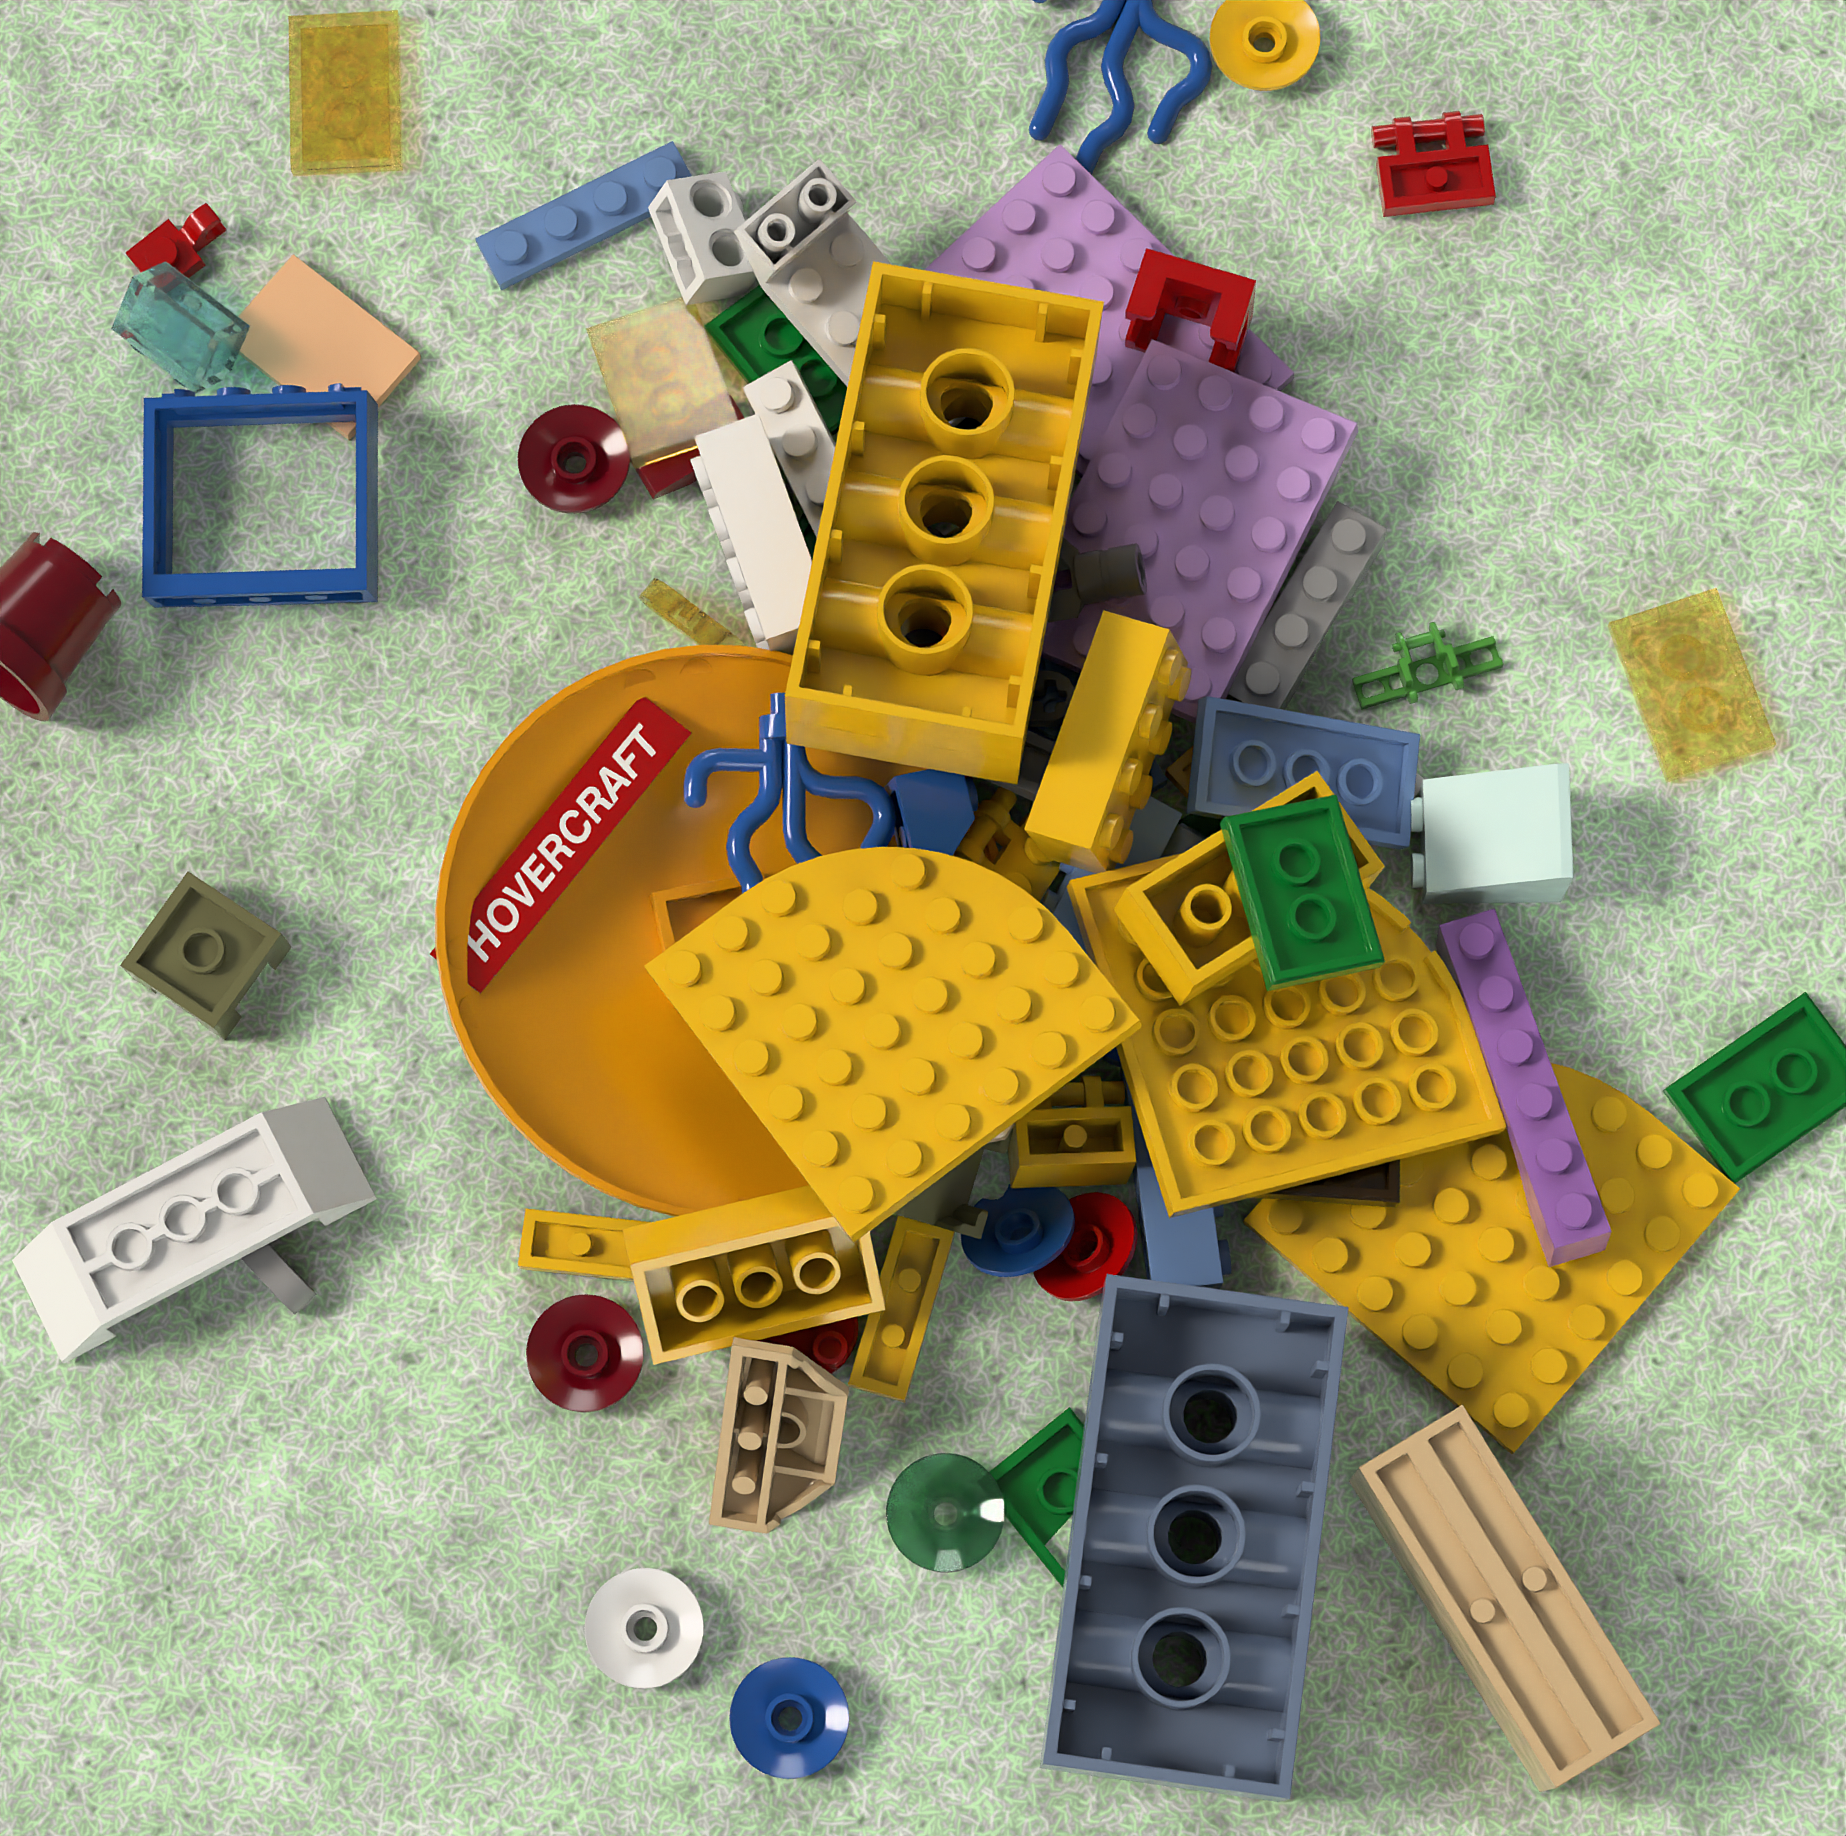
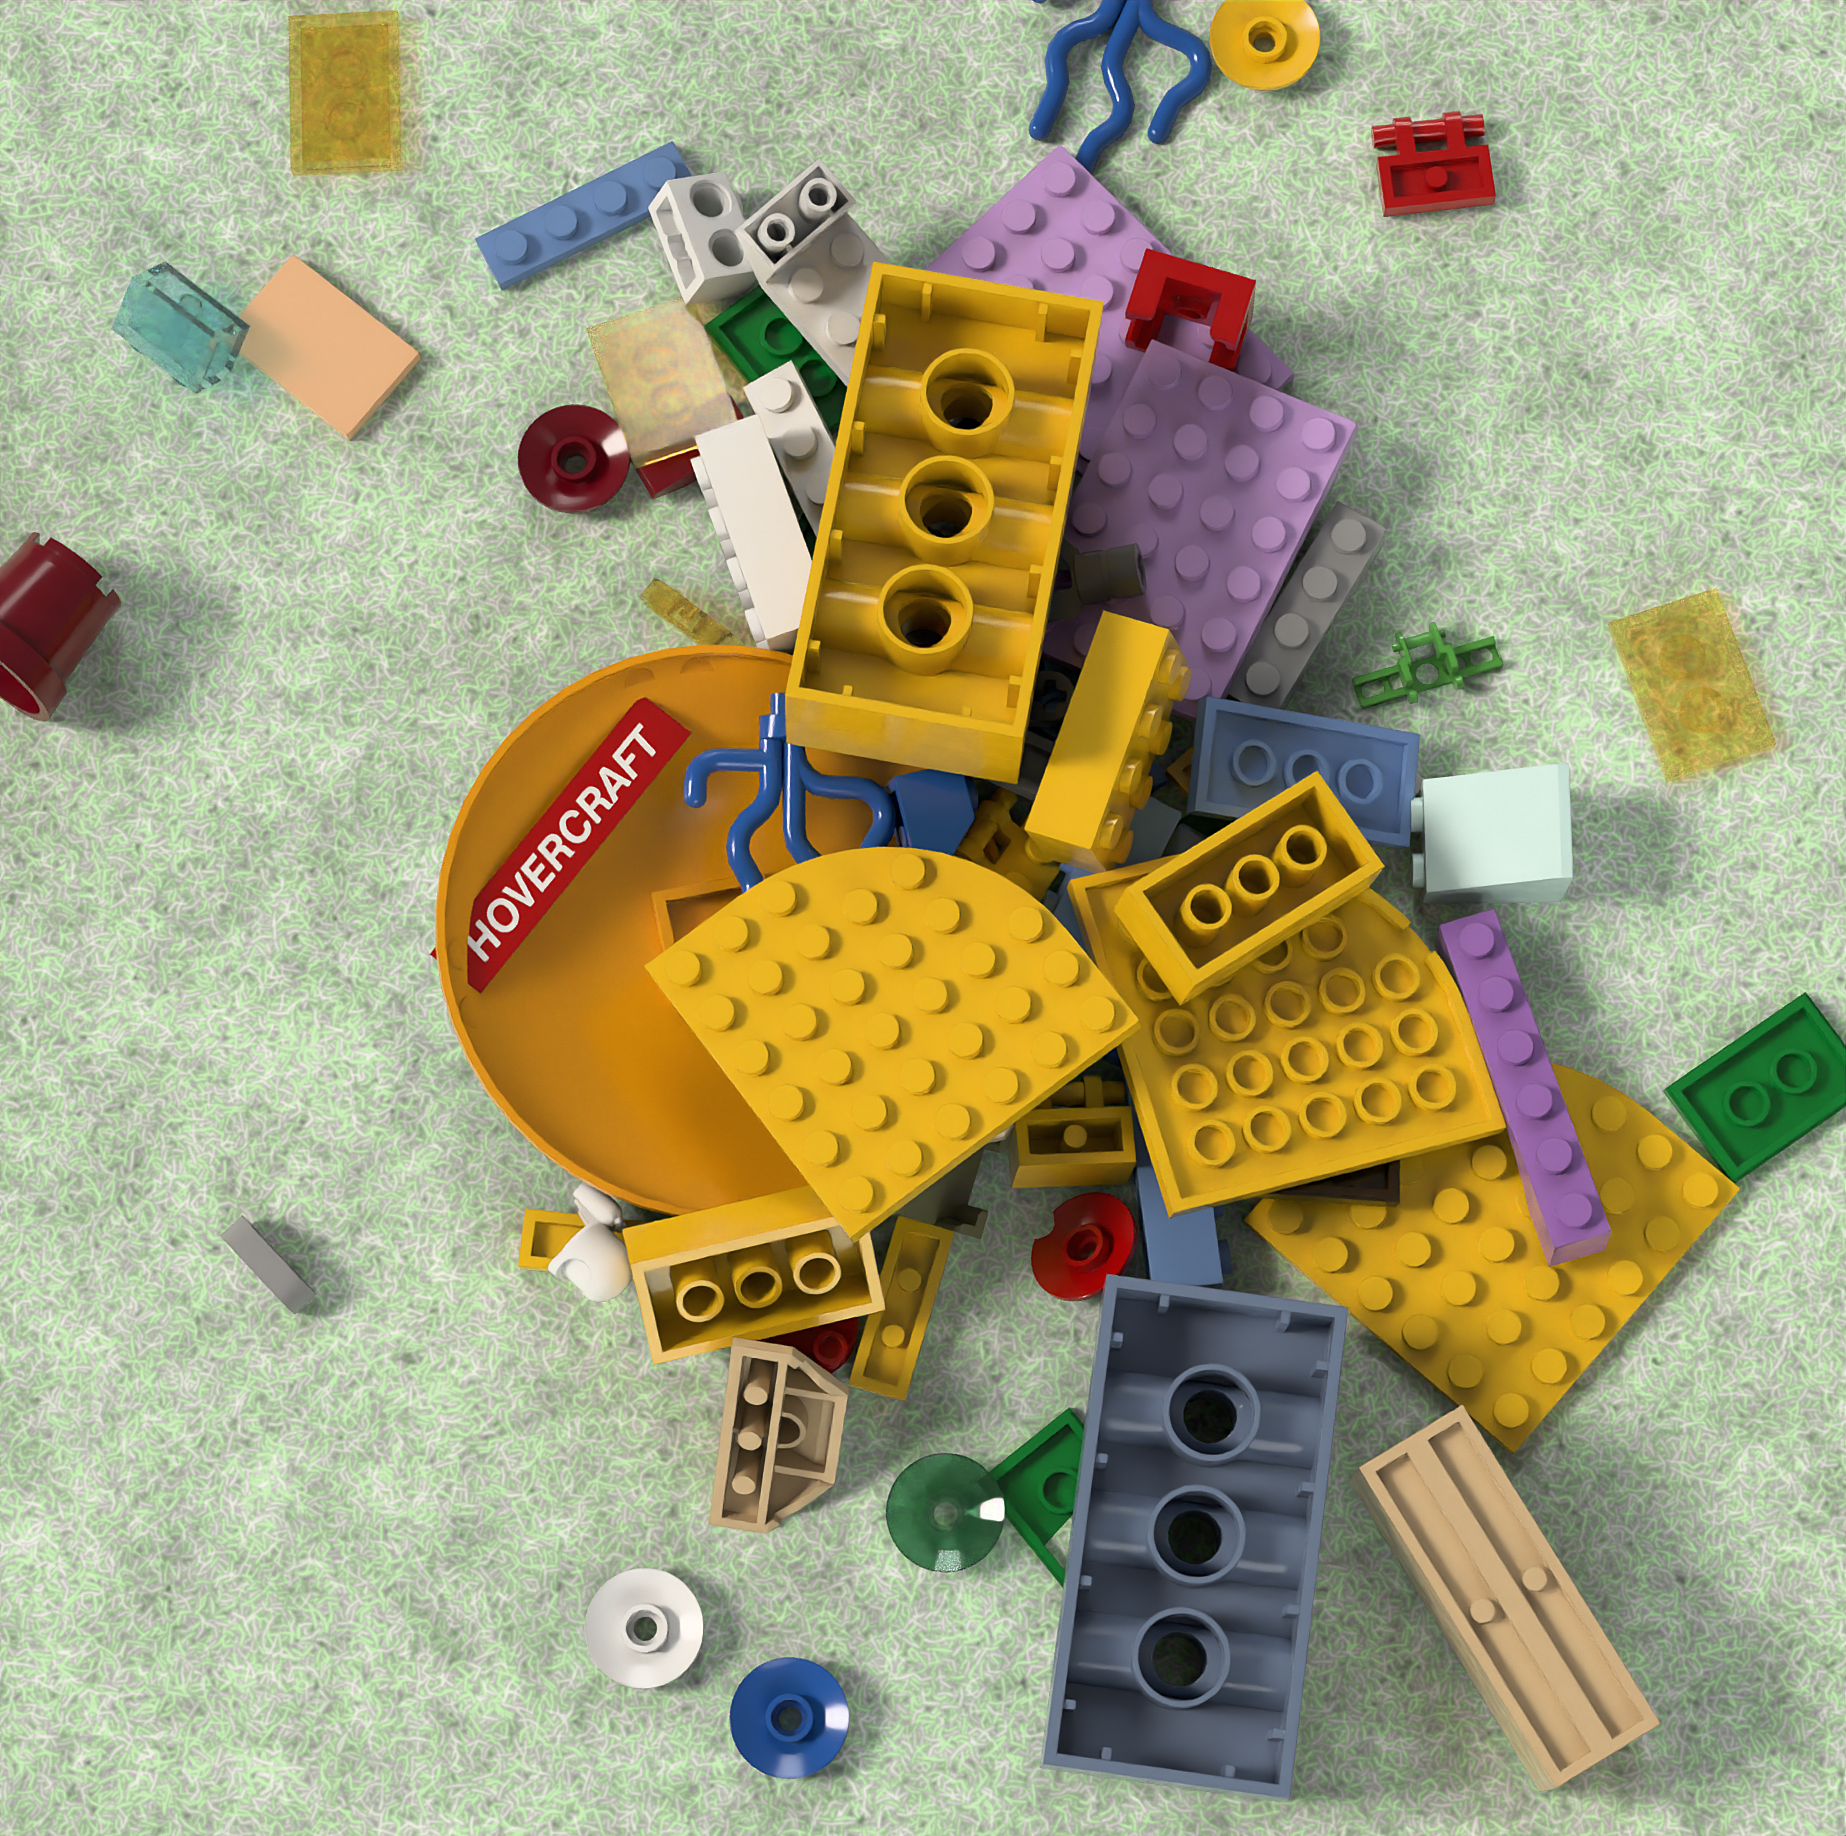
(180, 246): red plate -> none
(189, 1221): white slope -> none
(204, 953): olive panel -> none
(253, 588): blue window -> none
(577, 1323): dark red dish -> none
(595, 1255): none -> white piece
(1021, 1231): blue dish -> none
(1302, 892): green tile -> none

